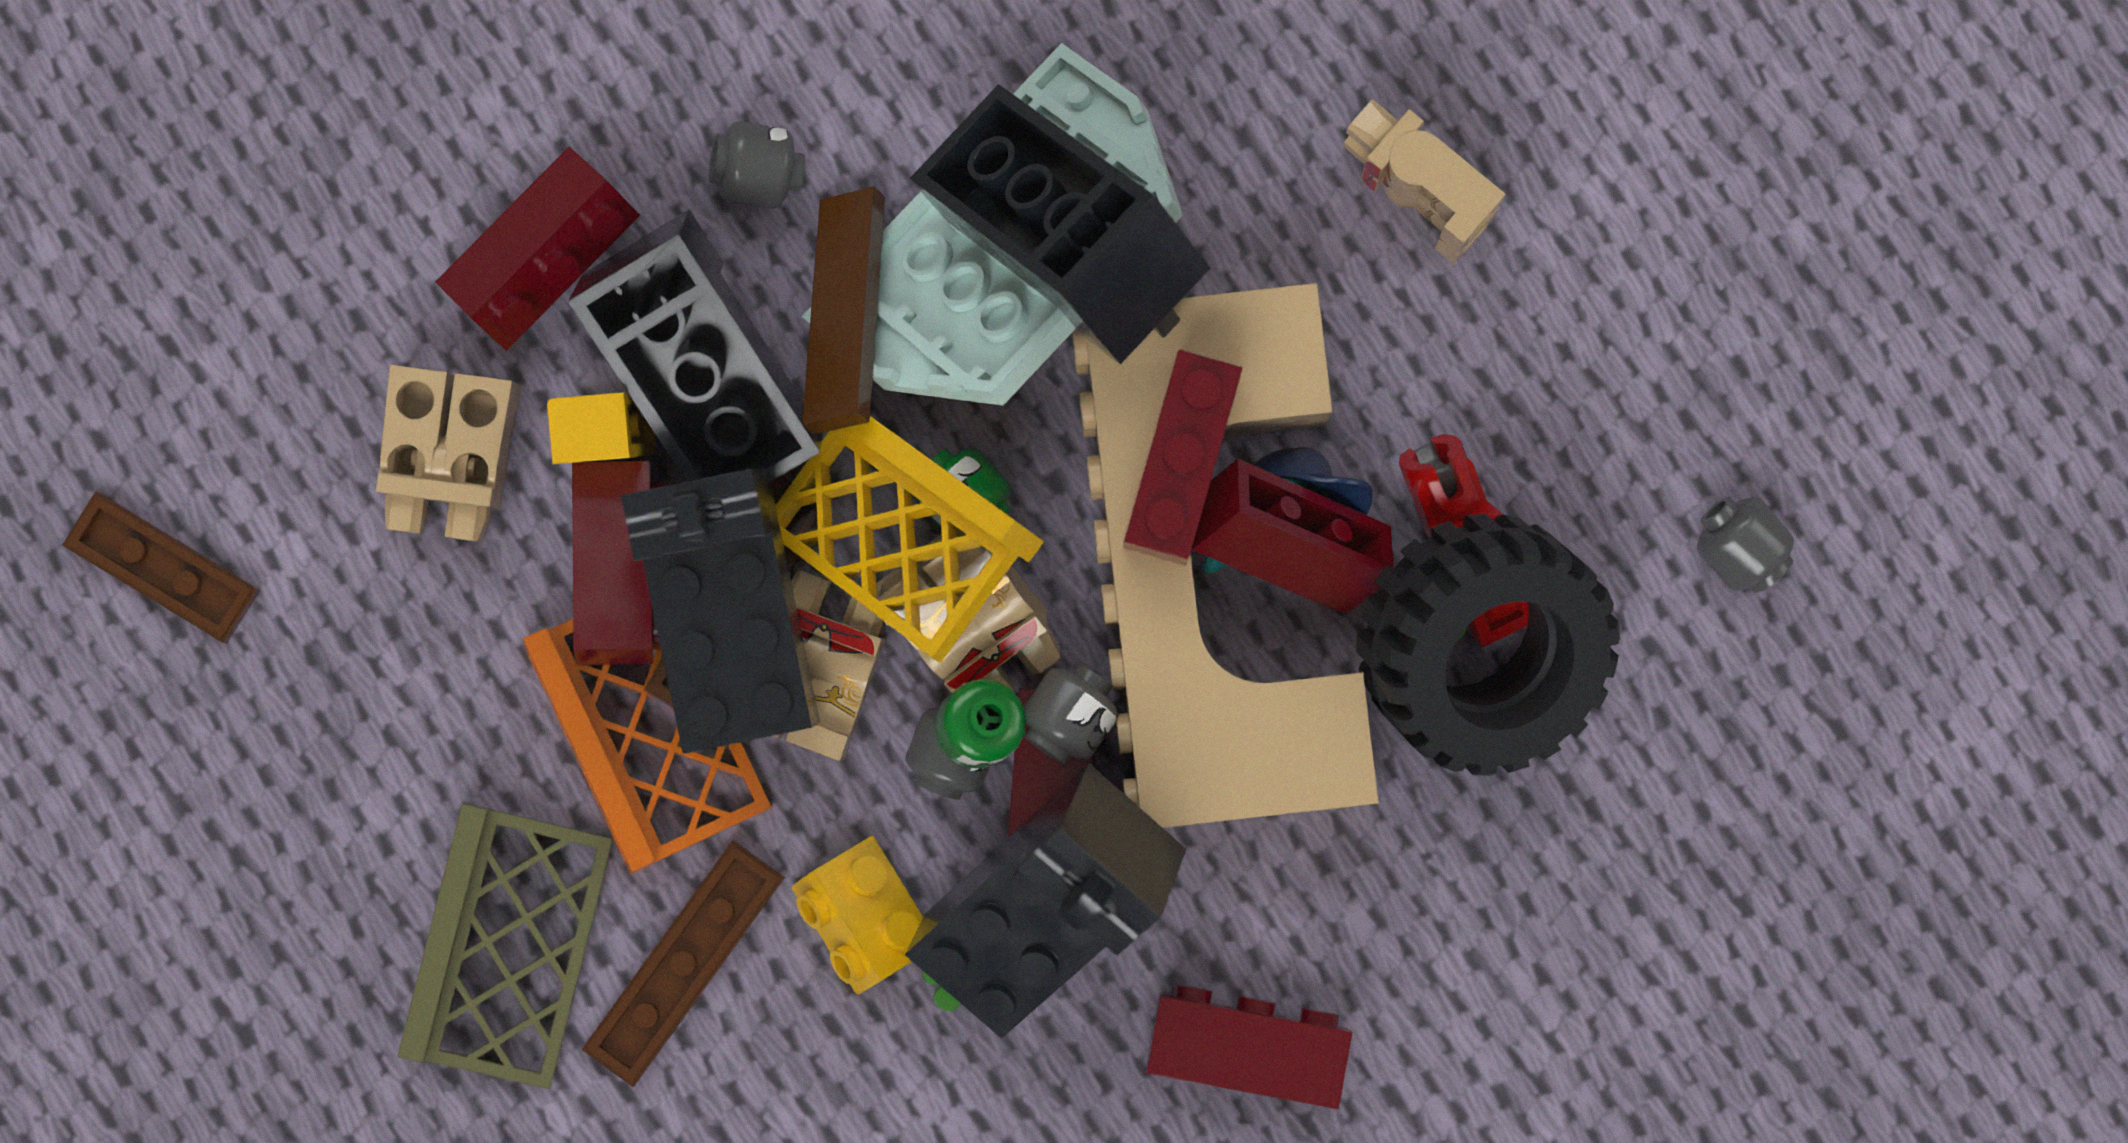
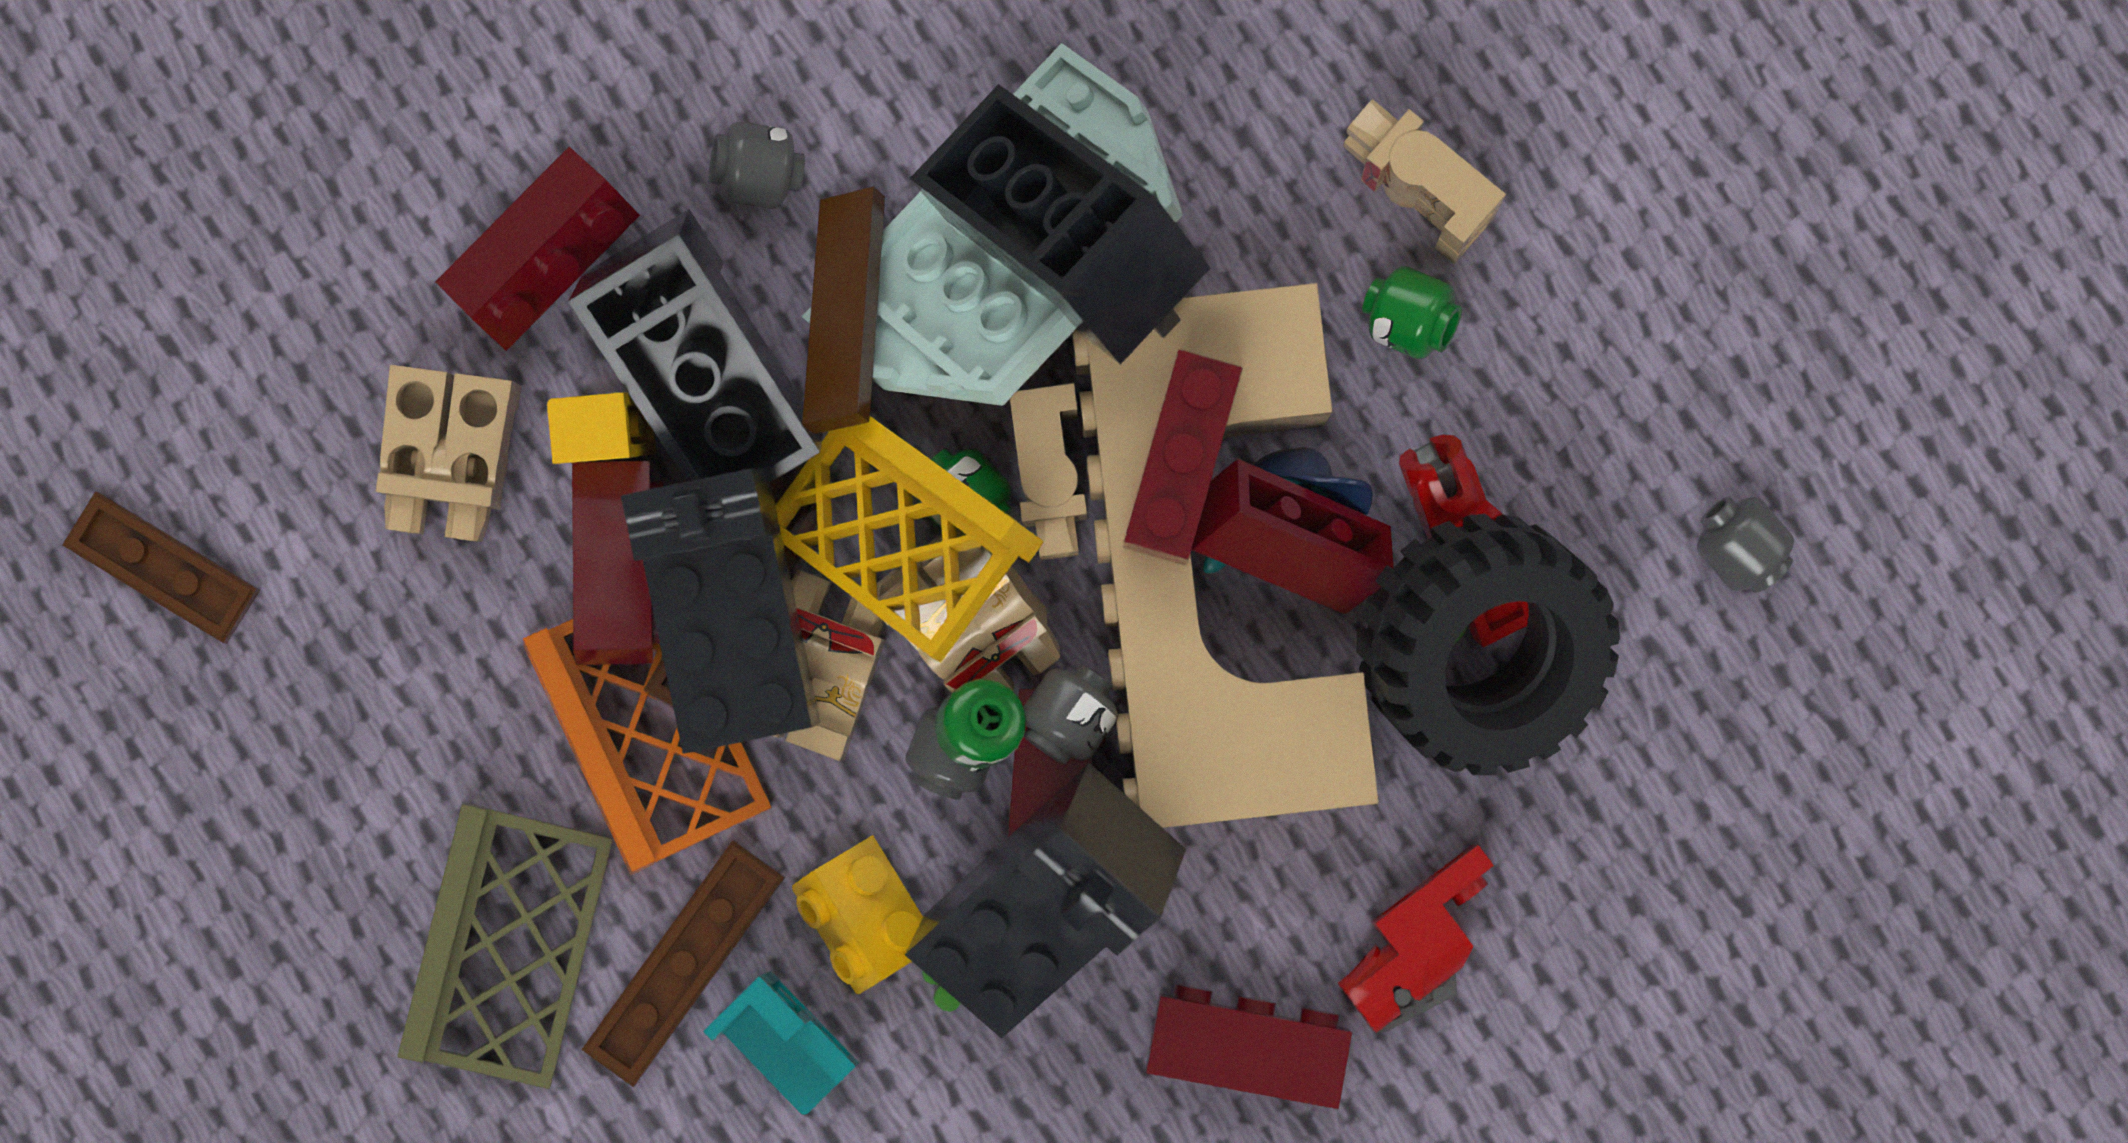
(784, 1042): none -> teal panel
(1045, 471): none -> tan hips
(1412, 312): none -> green head
(1421, 949): none -> red plate

